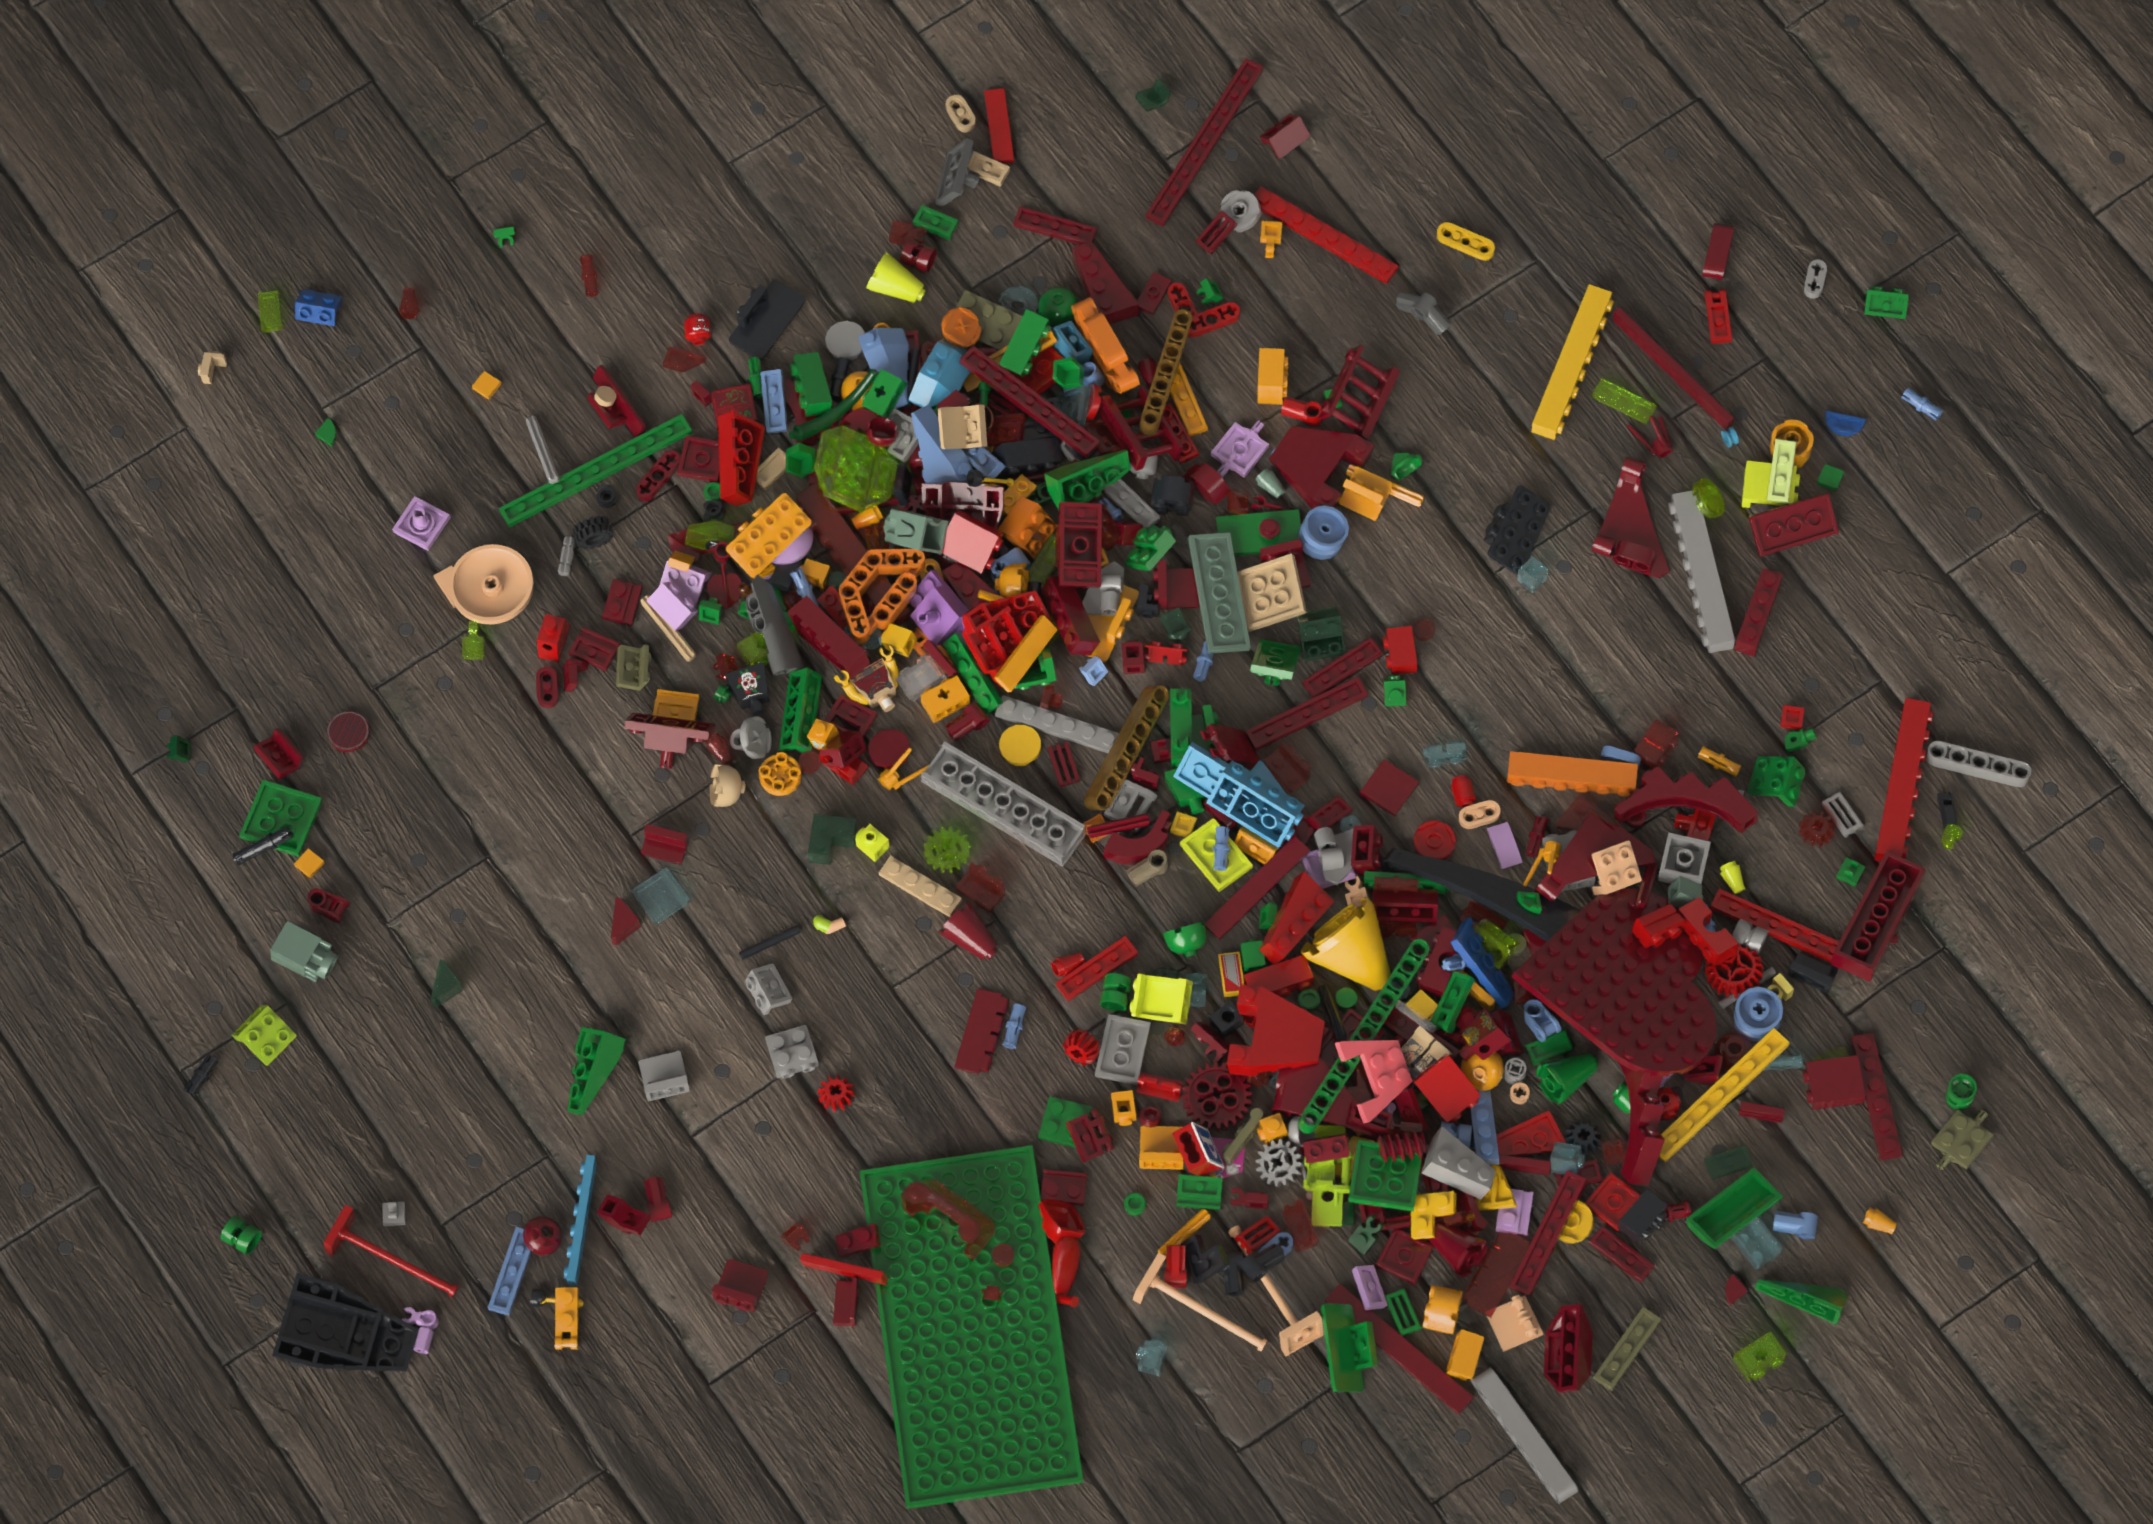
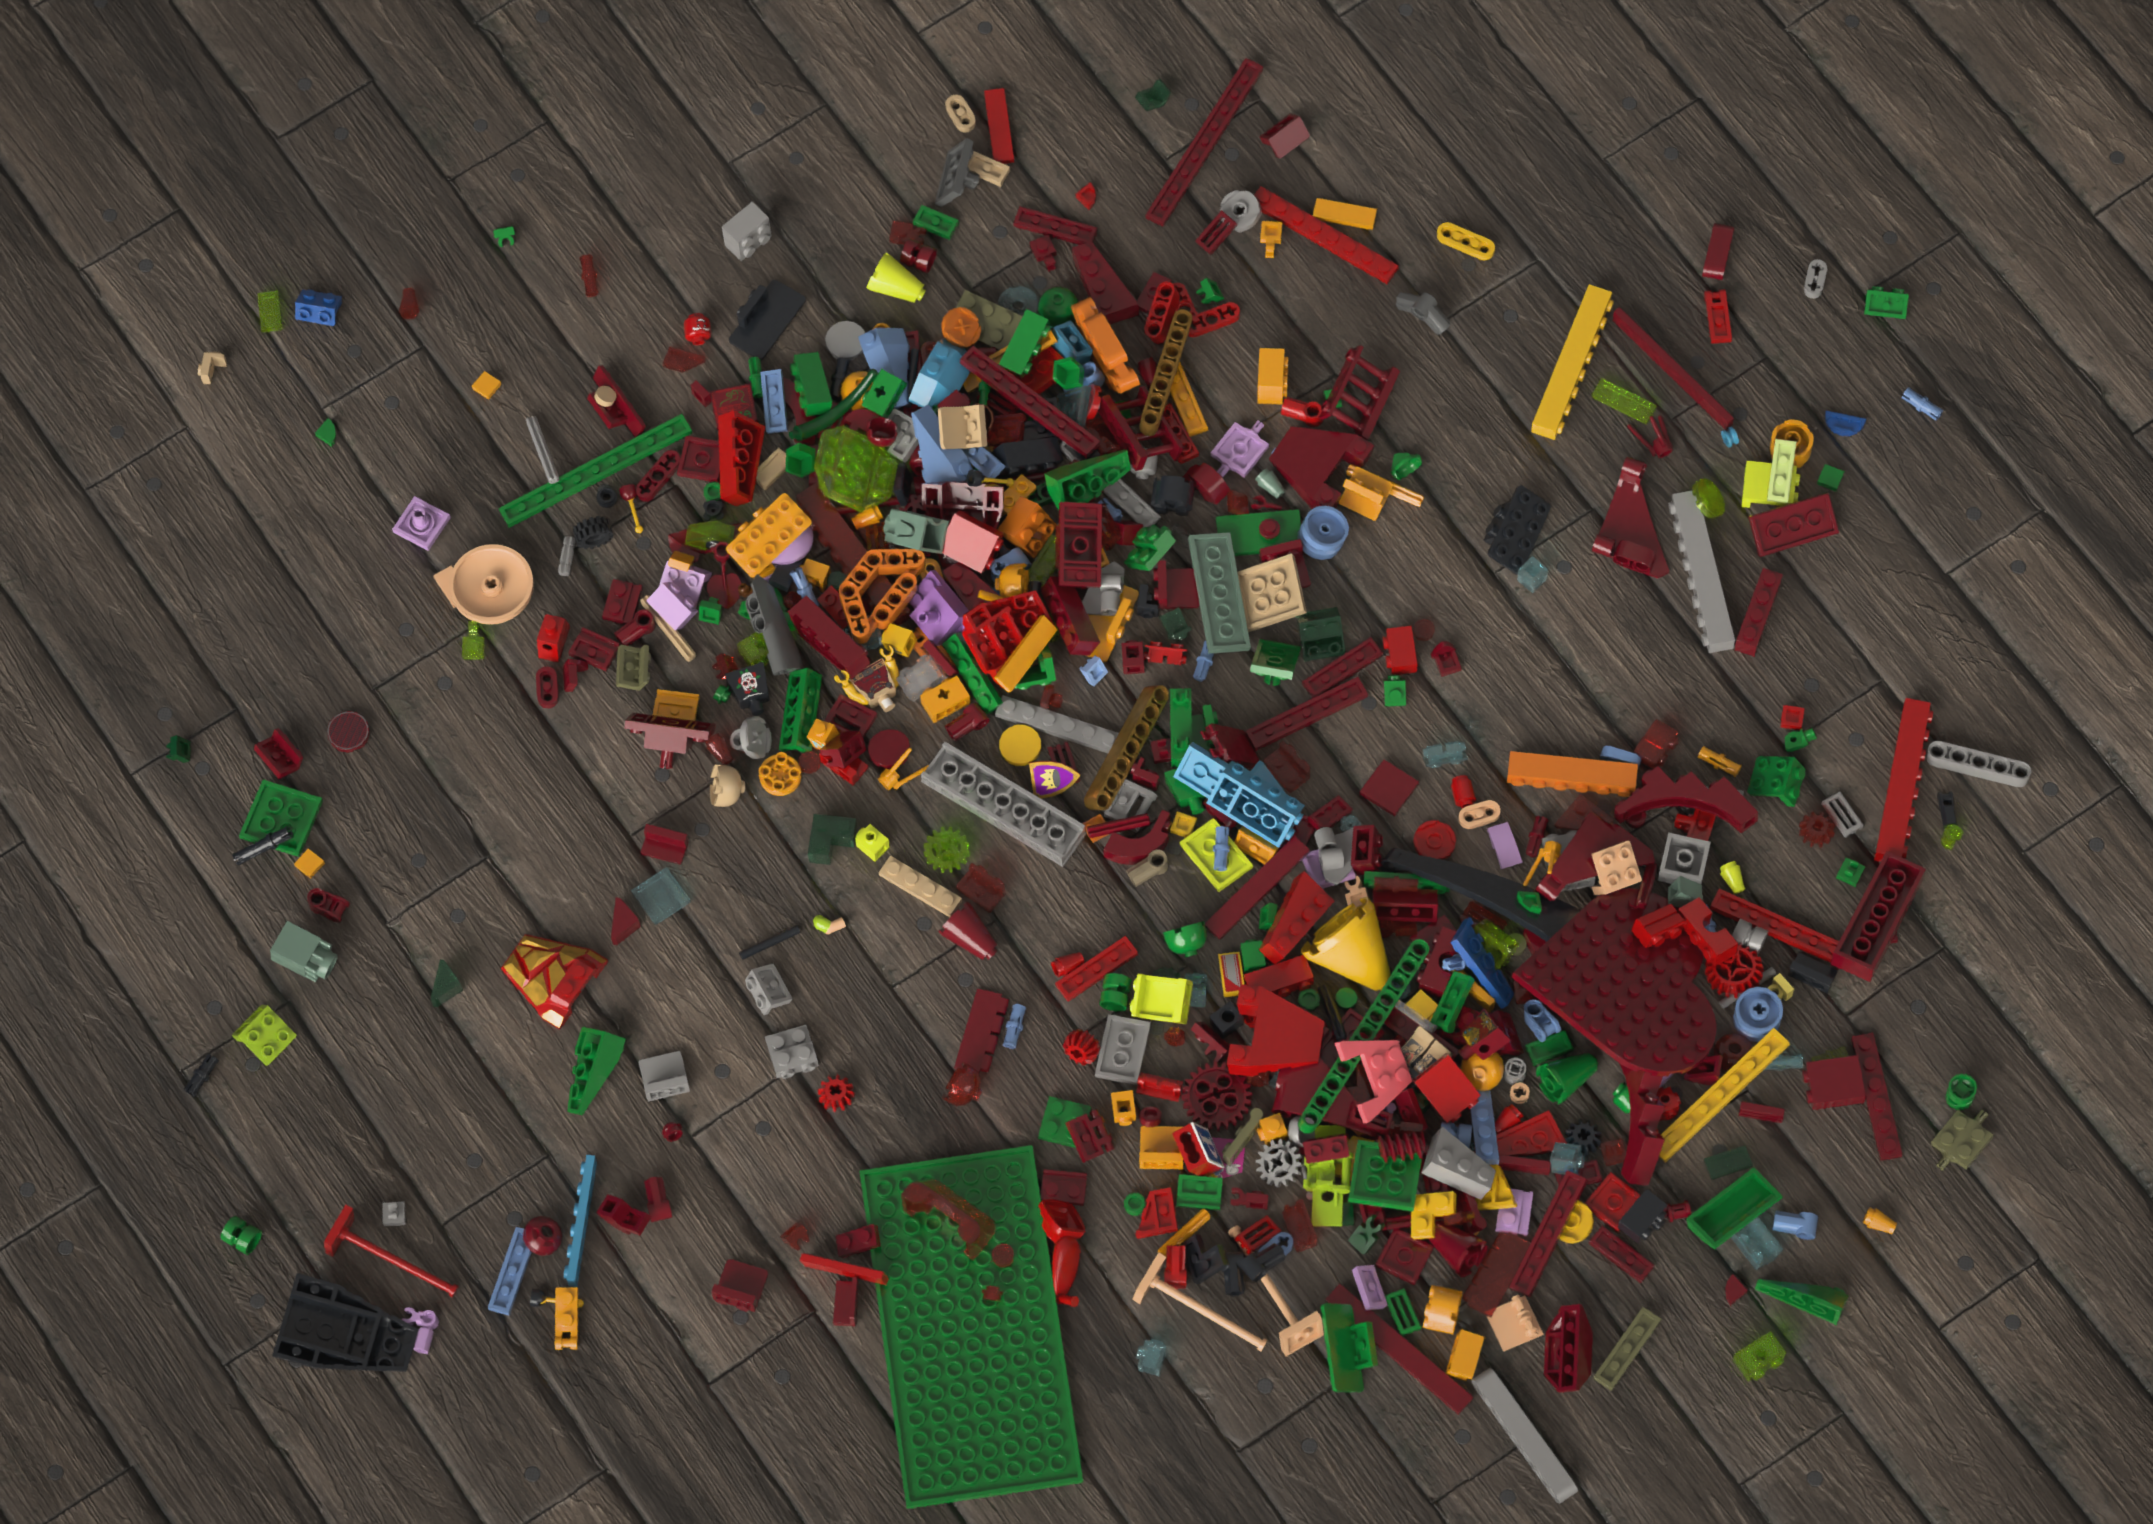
(551, 975): none -> wedge
(629, 493): none -> hinge
(634, 630): none -> dark red piece
(672, 1131): none -> dark red plate
(746, 231): none -> light grey brick
(963, 1086): none -> clear red cylinder
(1044, 250): none -> dark red plate
(1051, 778): none -> shield
(1087, 195): none -> red tile
(1158, 1215): none -> red wing
(1161, 303): none -> red beam
(1345, 213): none -> light orange tile
(1446, 658): none -> dark red tile
(1507, 1119): none -> red cone

